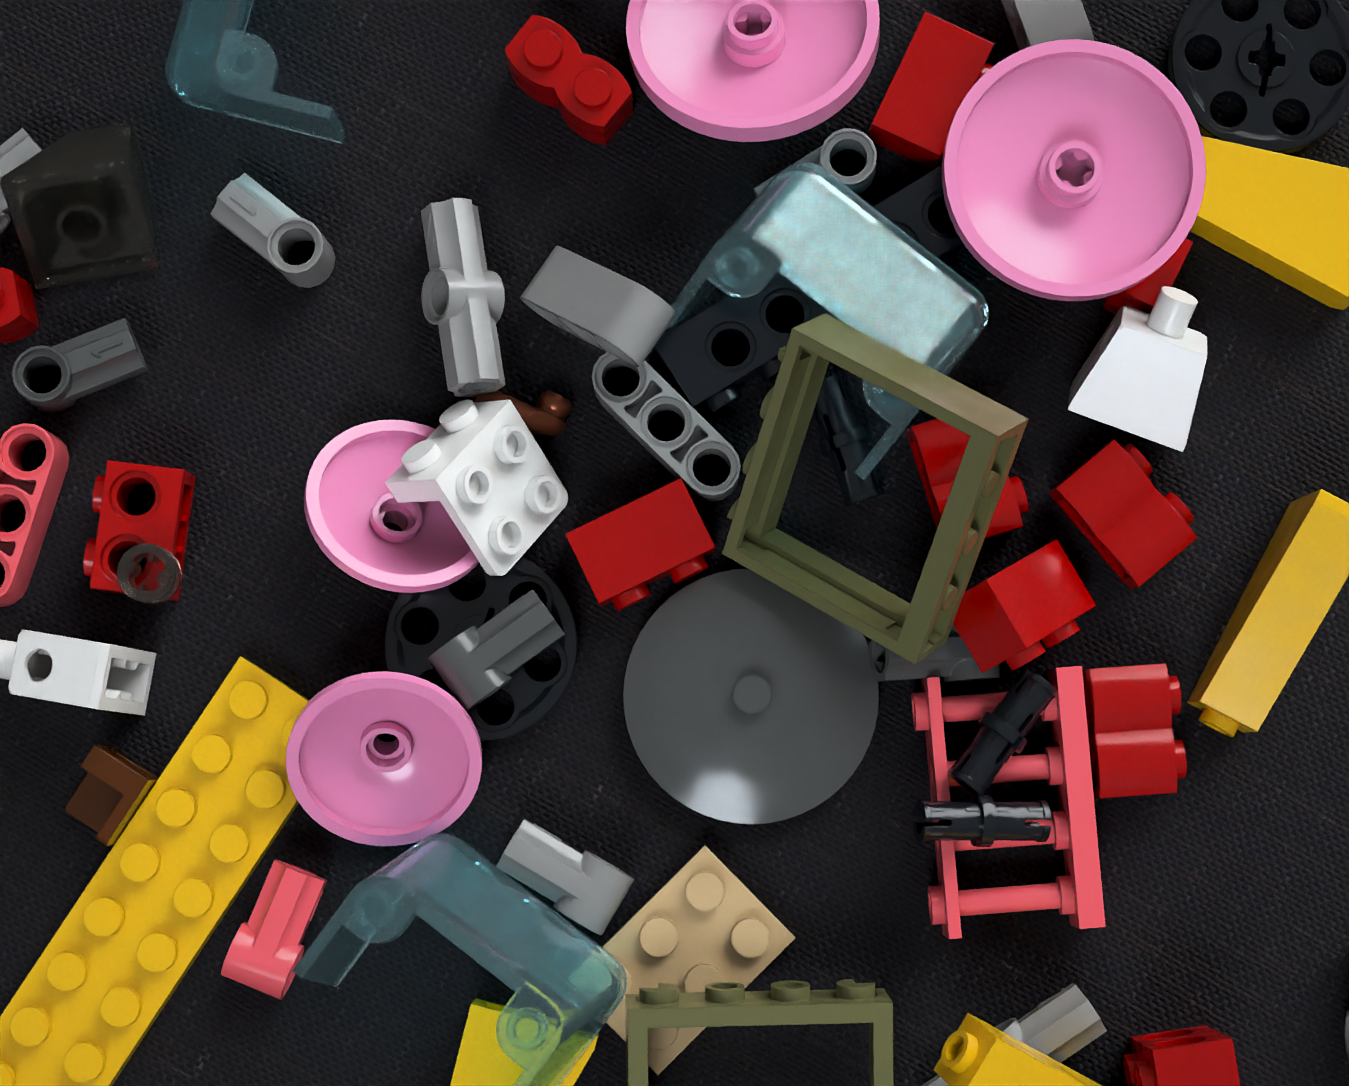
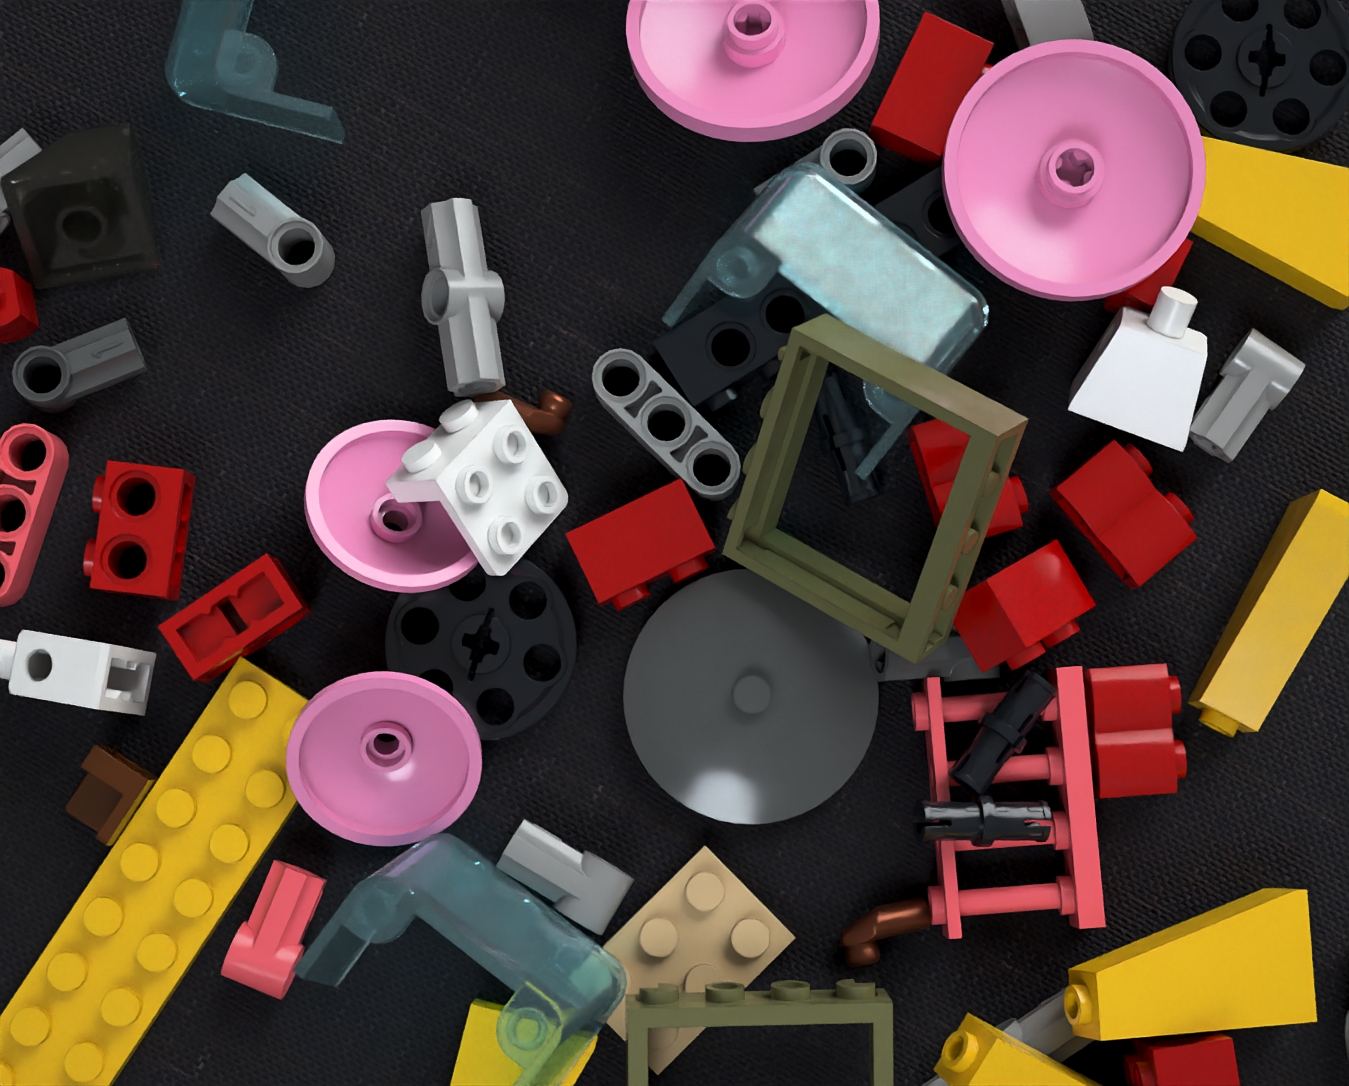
(130, 567): clear smoke bush -> none
(235, 619): none -> red brick
(483, 658): dark grey piece -> none
(555, 72): red brick -> none
(598, 305): light grey beam -> none
(882, 923): none -> copper arm
(1210, 973): none -> yellow slope
(1252, 382): none -> light grey piece

